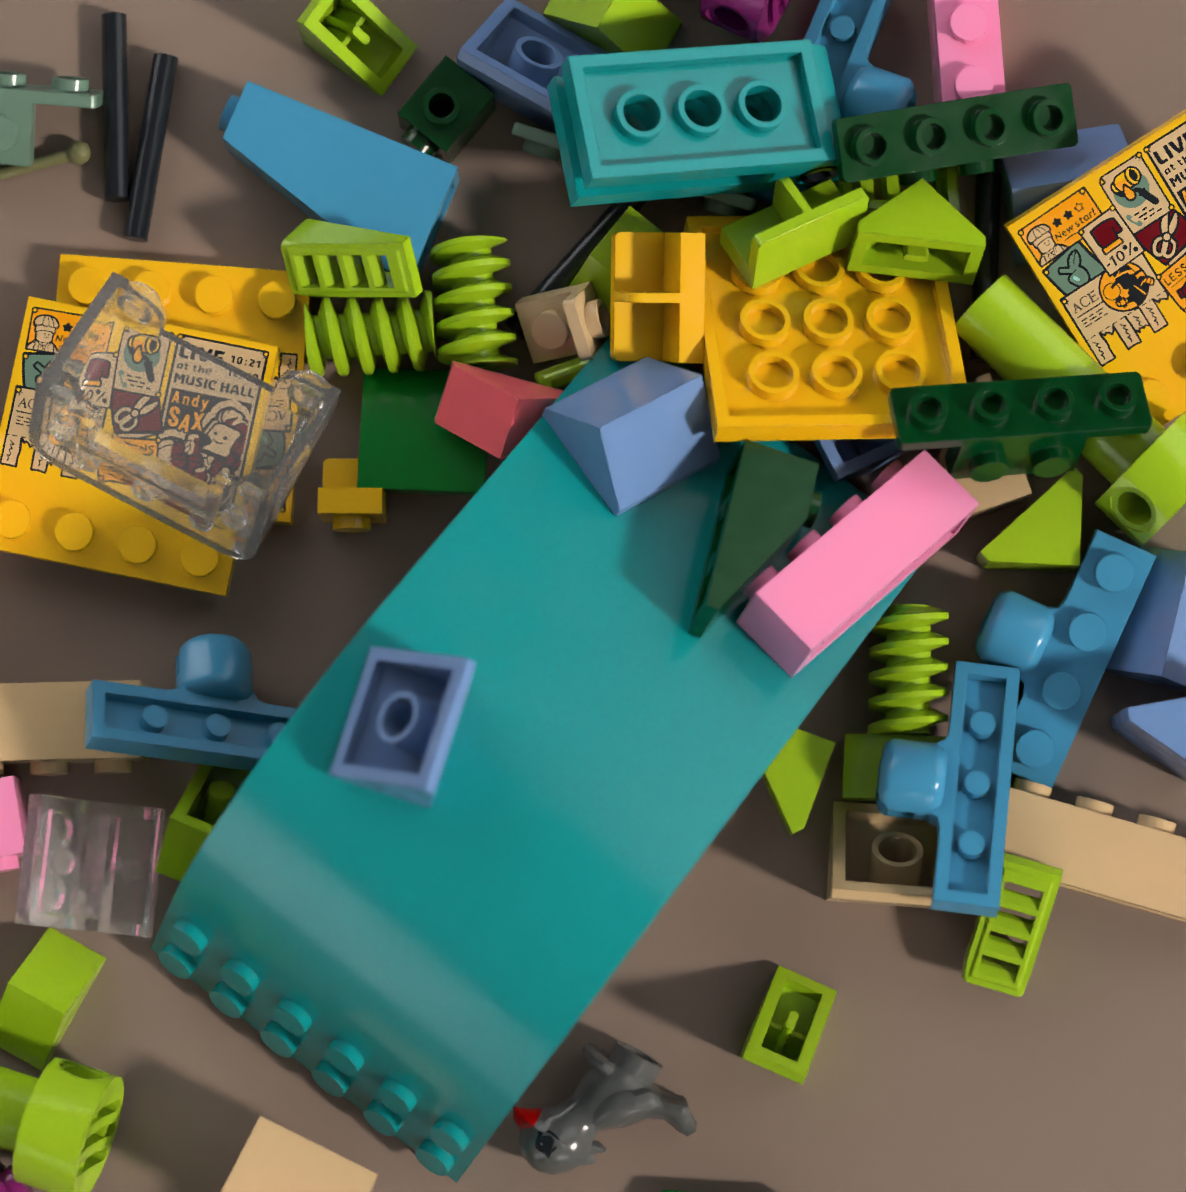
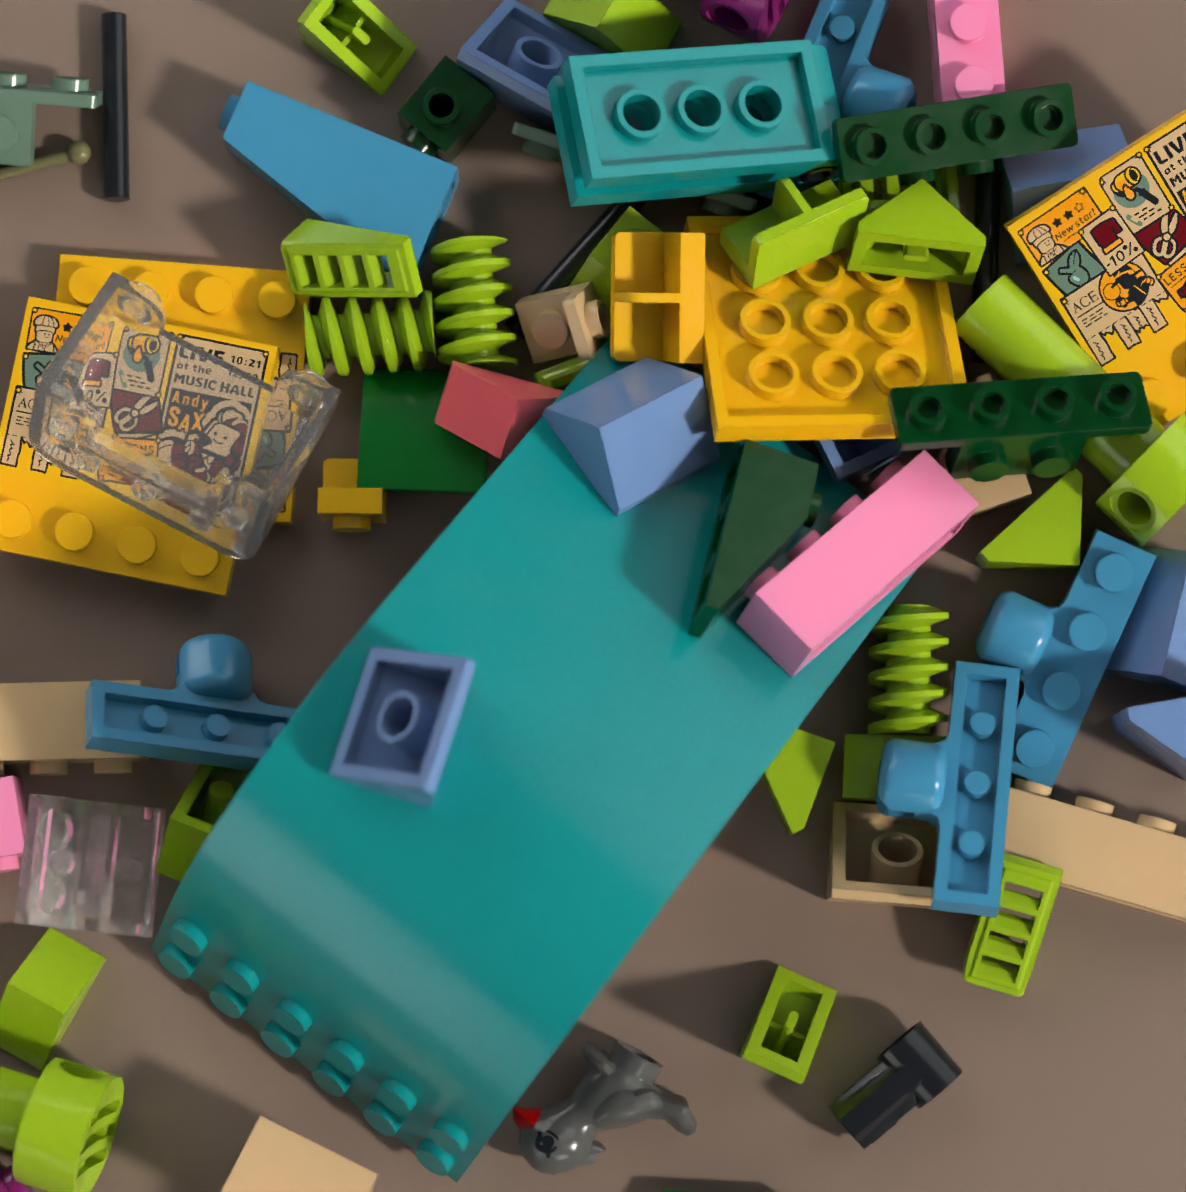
(150, 147): black bar -> none
(907, 1076): none -> black piece

